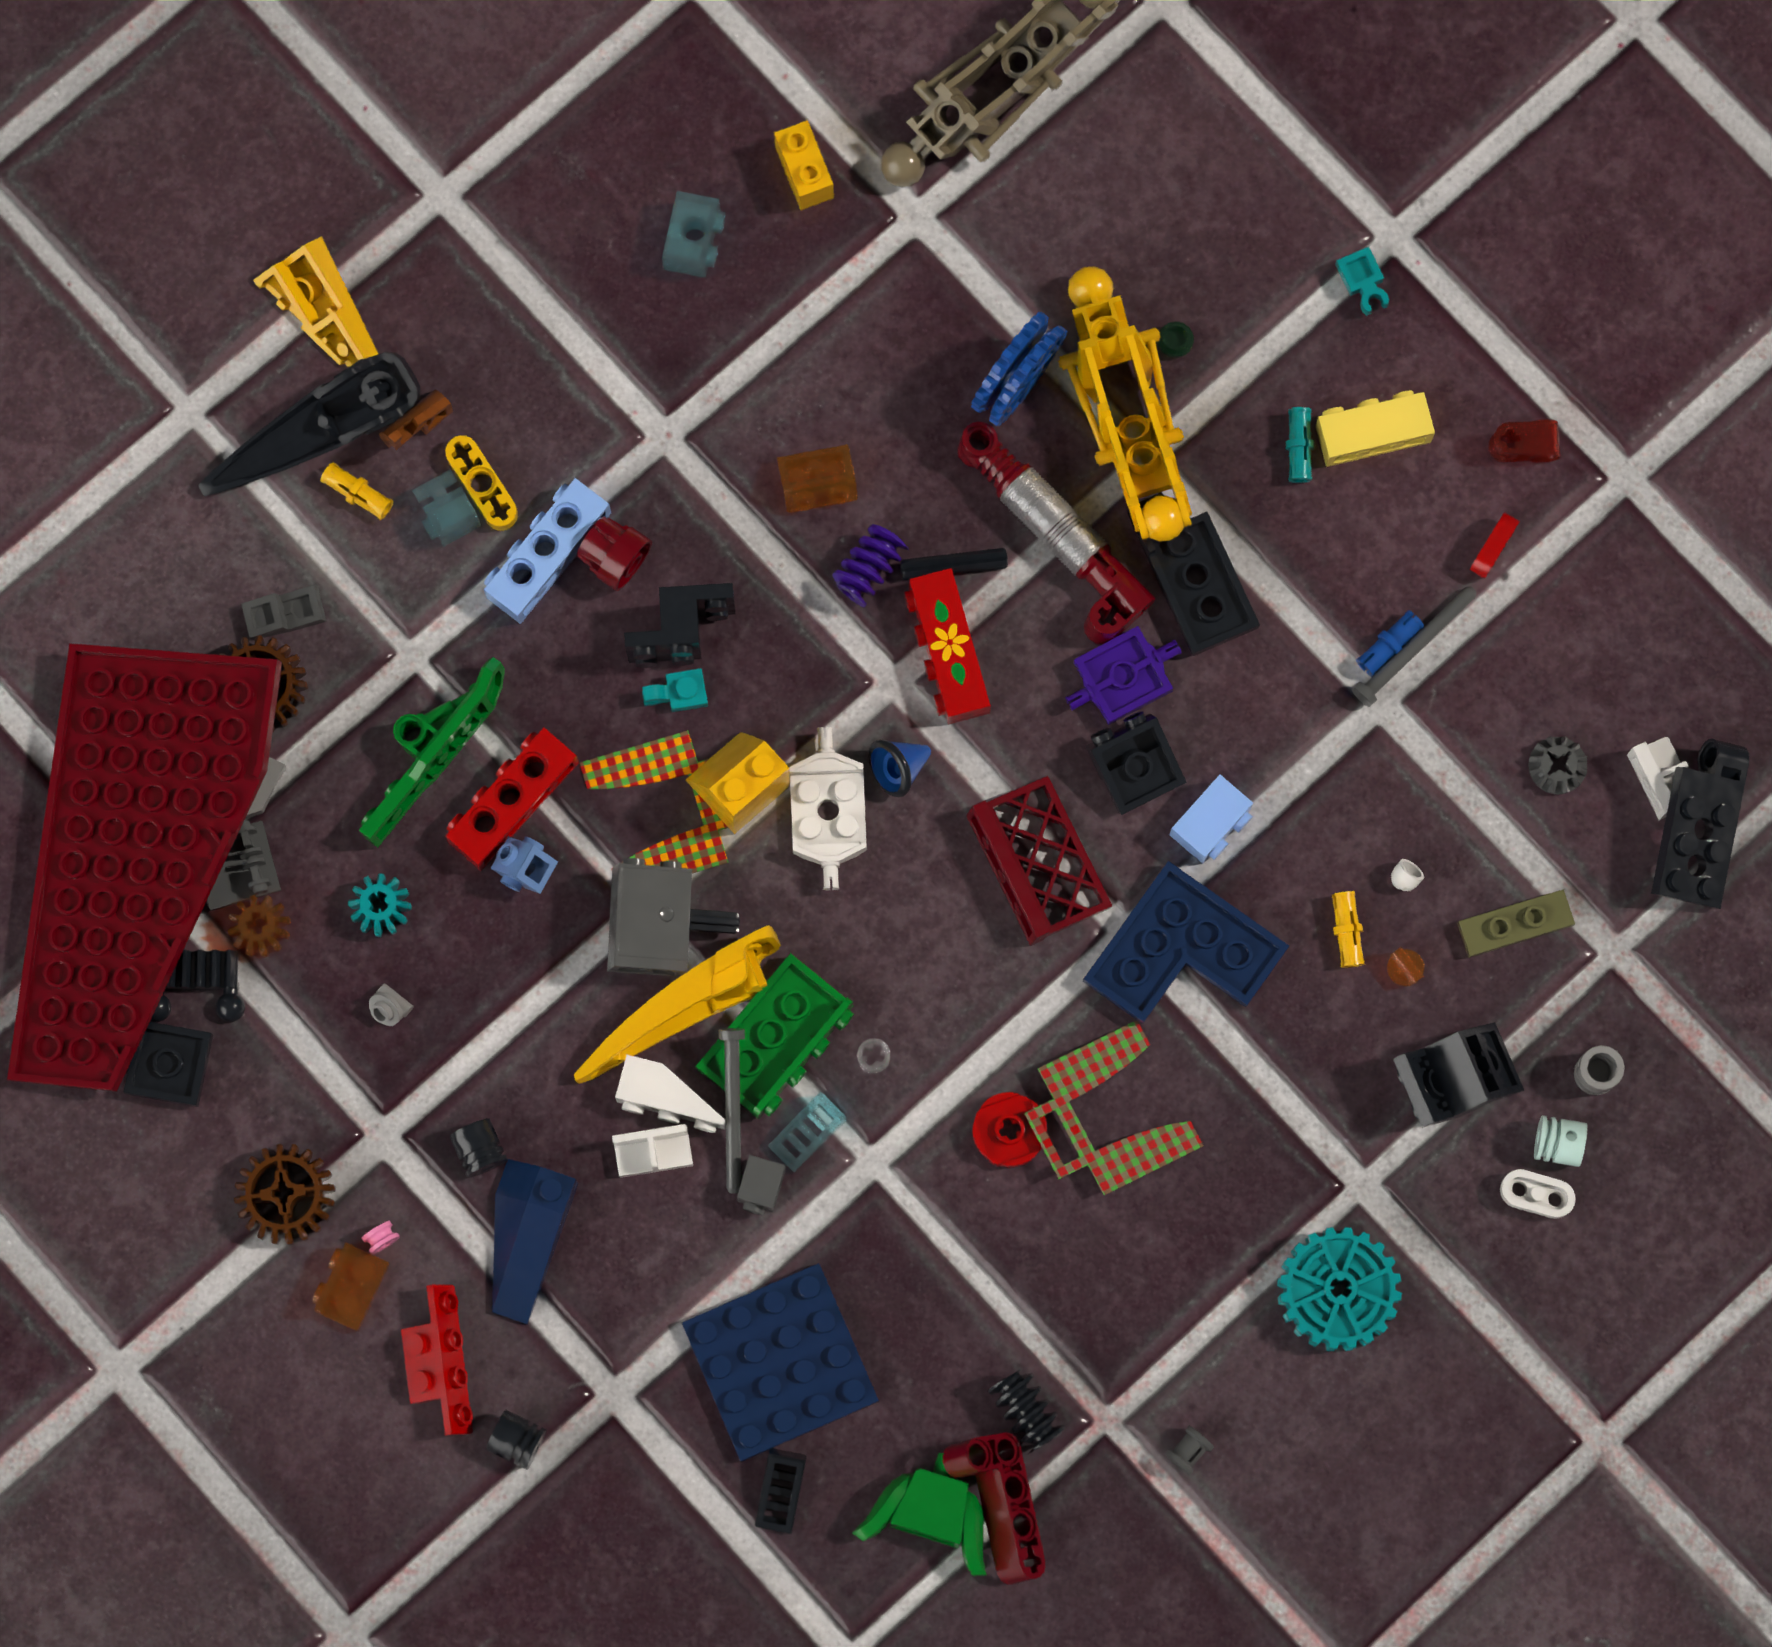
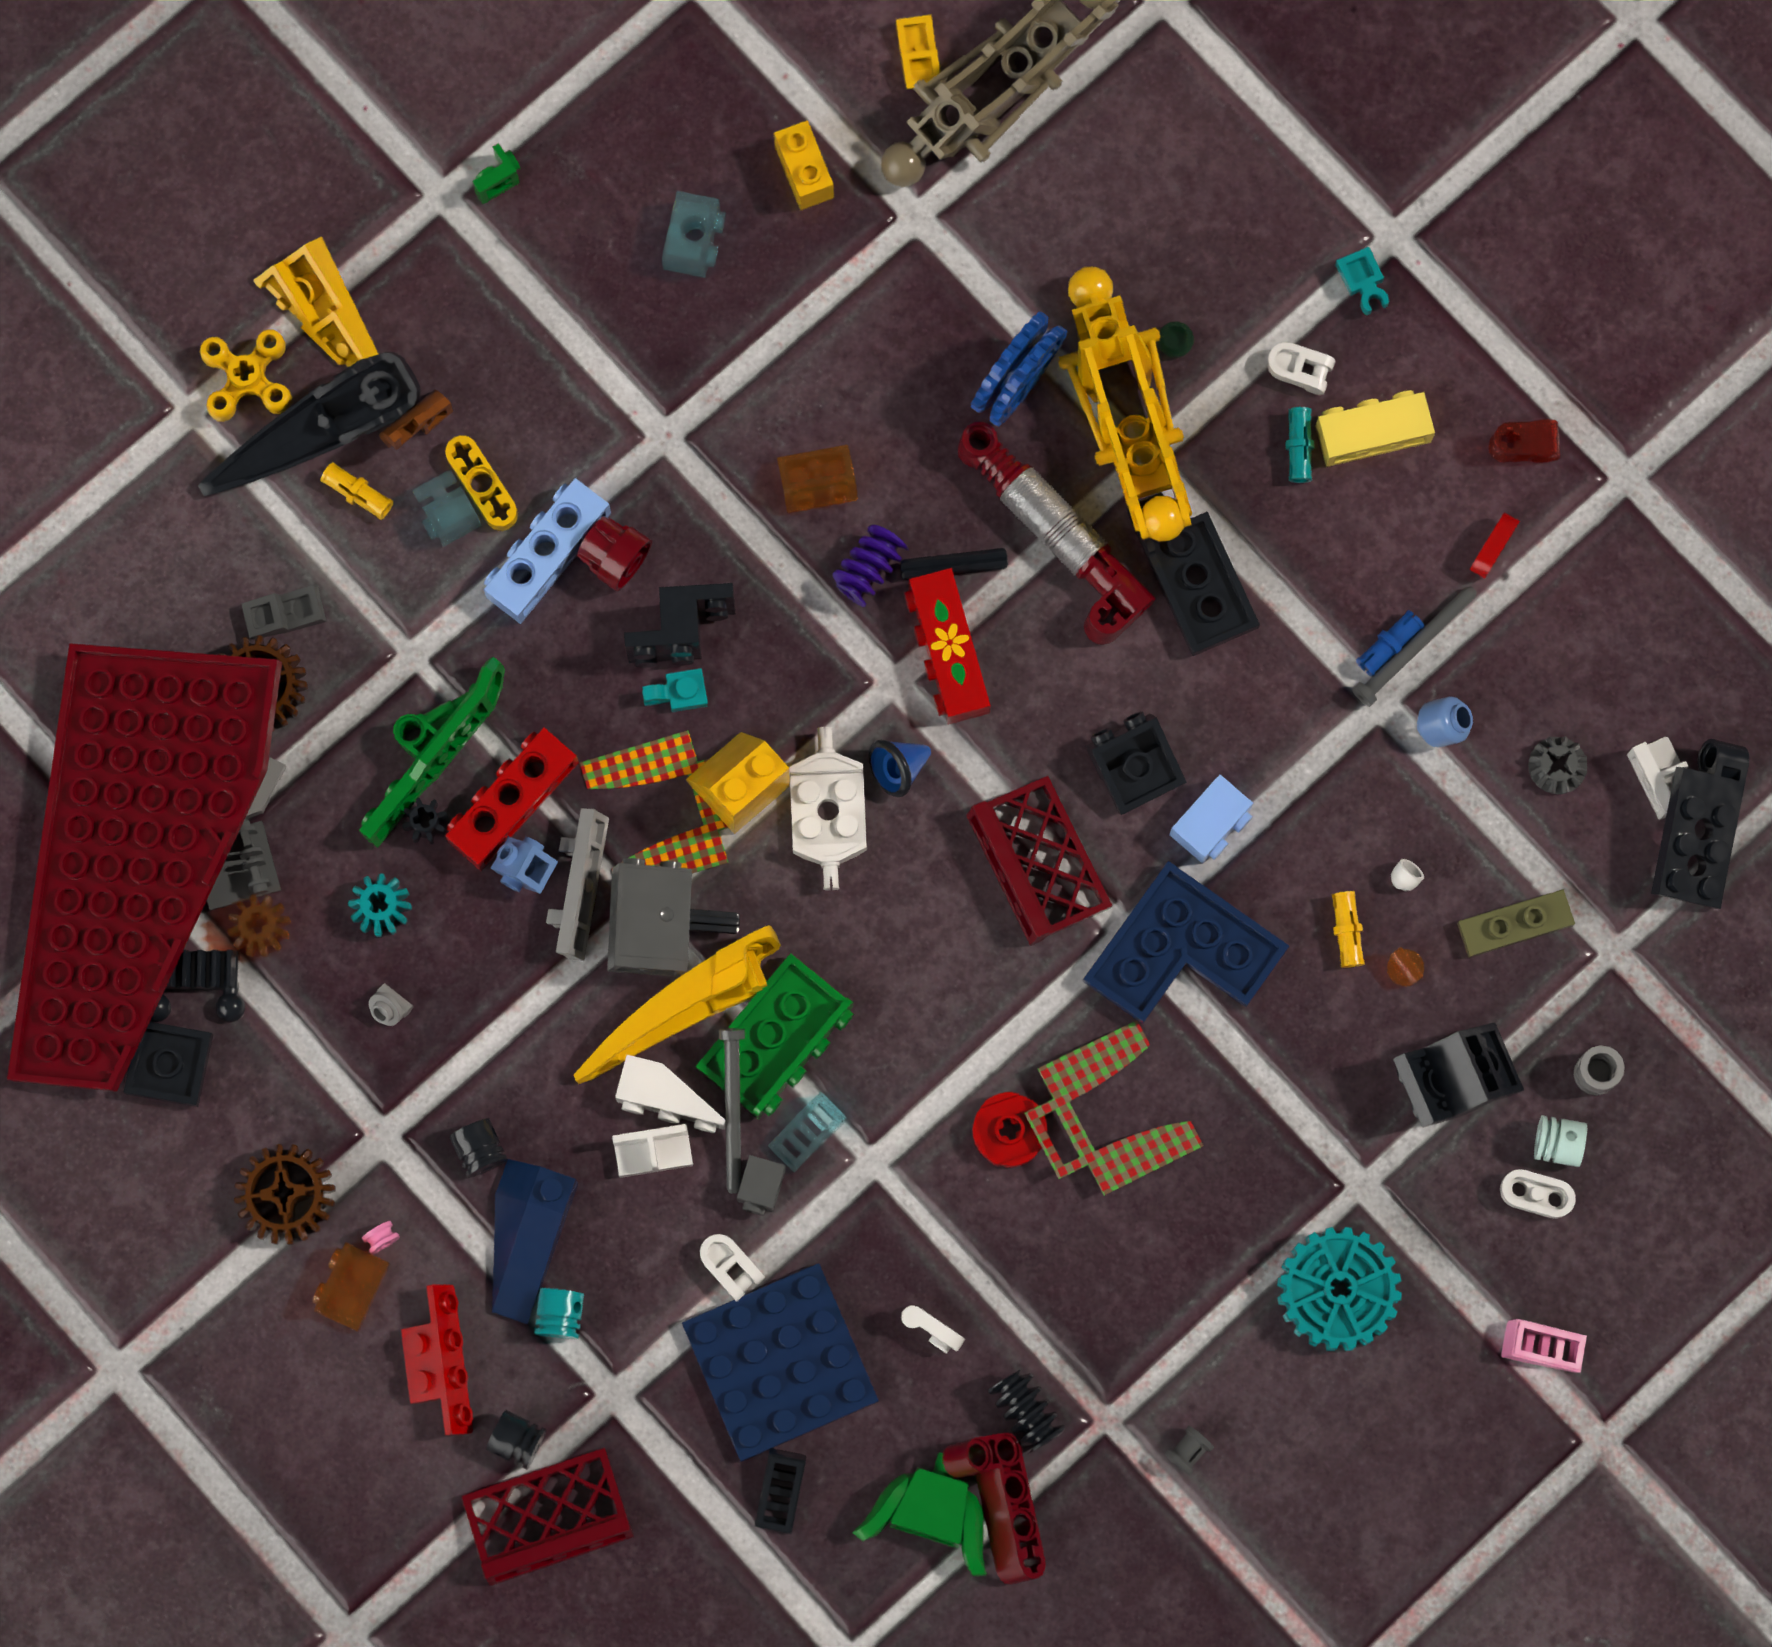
(234, 368): none -> yellow gear
(415, 819): none -> black gear
(497, 180): none -> green bracket
(558, 1547): none -> dark red fence
(559, 1313): none -> teal piece
(582, 884): none -> light grey hinge
(720, 1255): none -> white plate
(869, 1045): clear bush -> none
(917, 49): none -> yellow slope
(941, 1337): none -> white plate
(1123, 675): dark purple plate -> none
(1287, 361): none -> white plate
(1444, 722): none -> medium blue head
(1513, 1341): none -> bright pink slope

